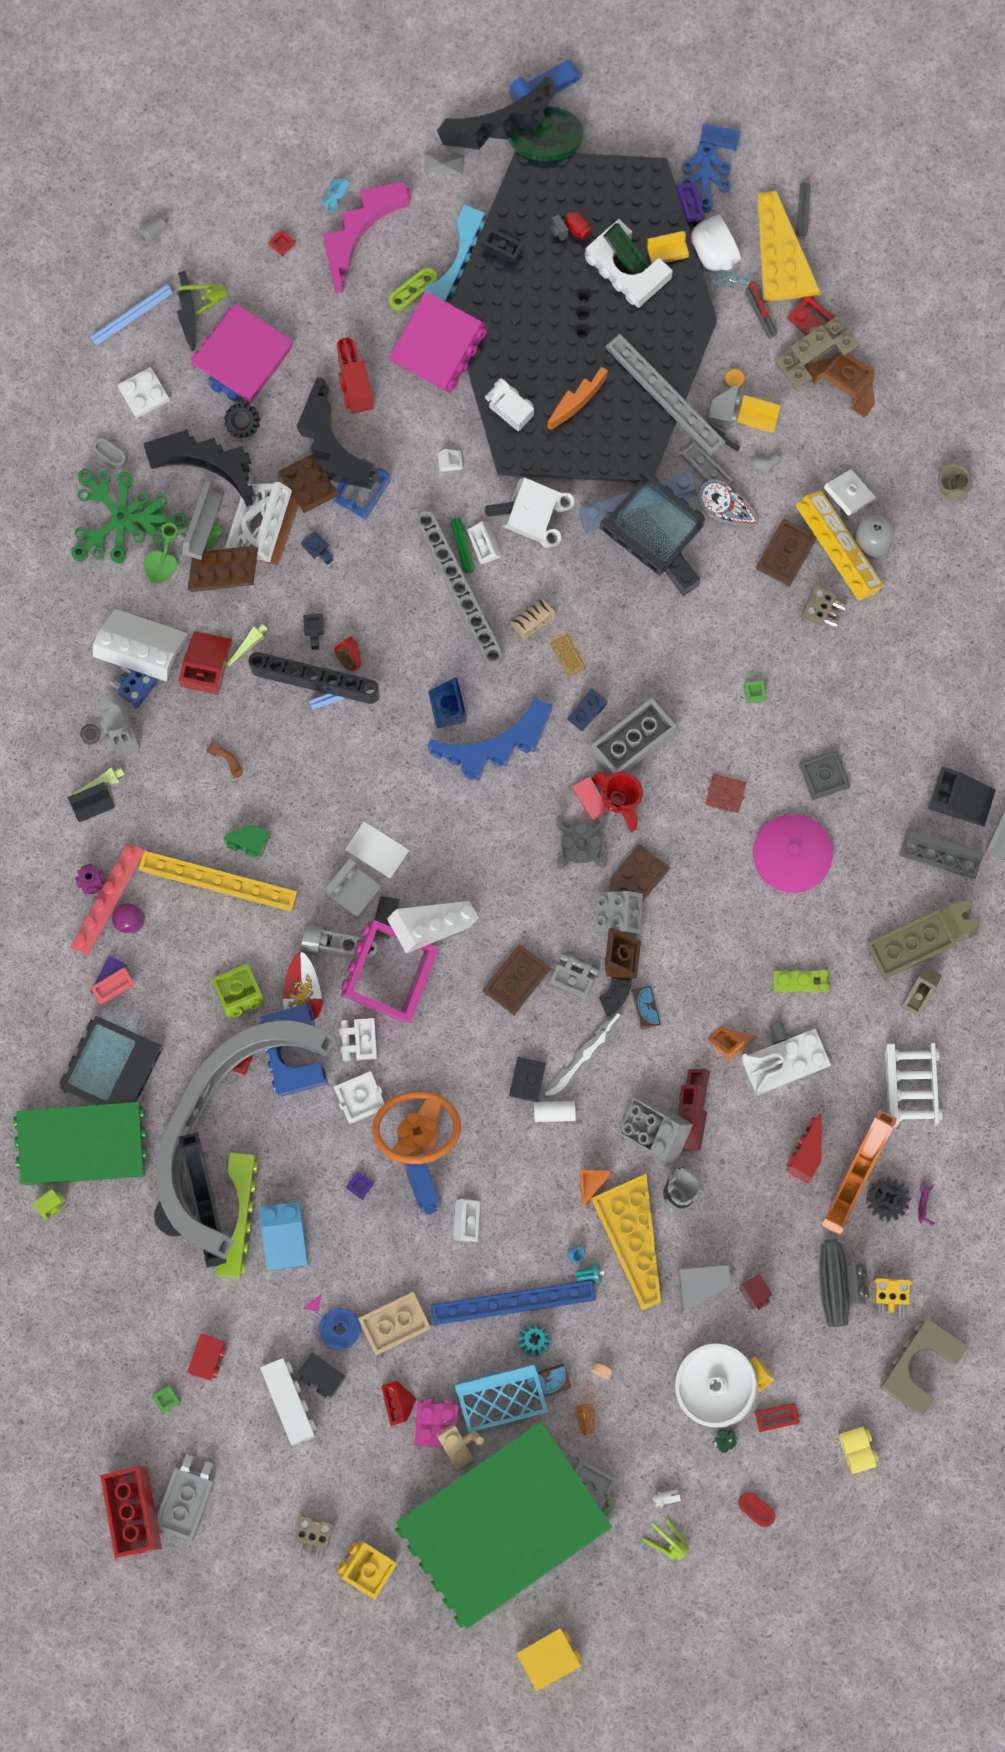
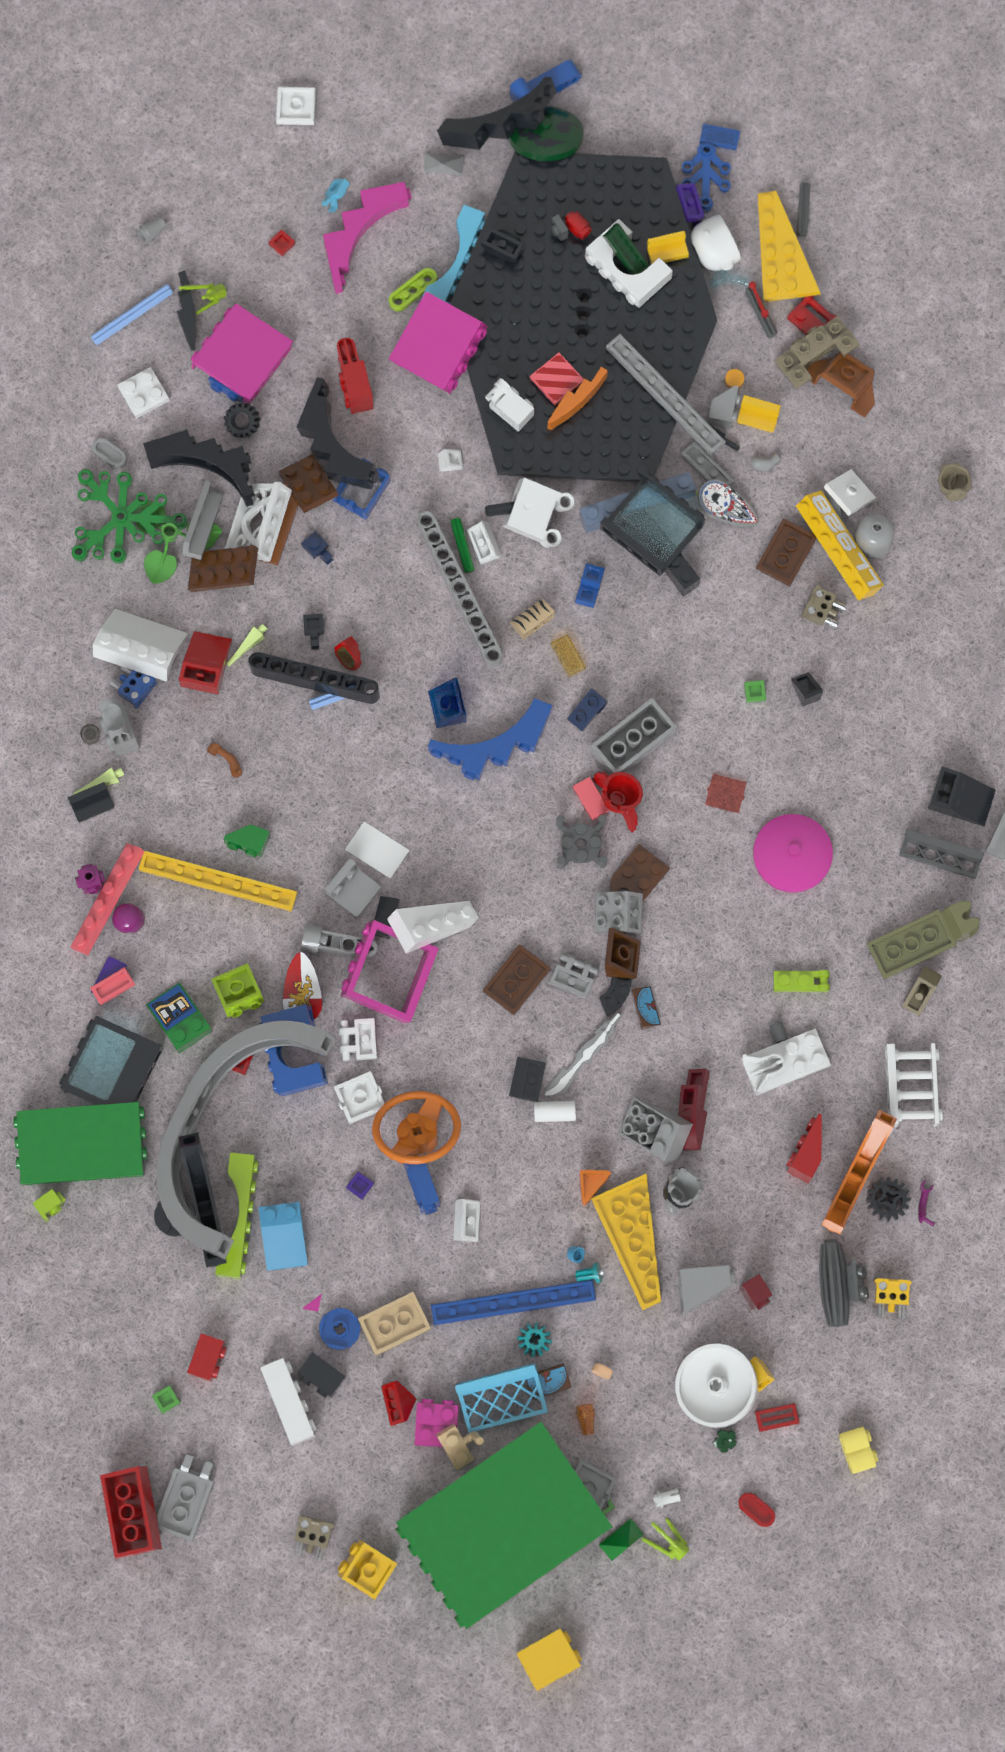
(179, 1018): none -> slope
(296, 105): none -> white plate
(556, 378): none -> tile
(589, 585): none -> blue slope
(621, 1539): none -> green slope
(729, 1042): orange slope -> none
(807, 689): none -> black slope
(824, 775): dark grey tile -> none
(898, 1382): dark tan arch -> none

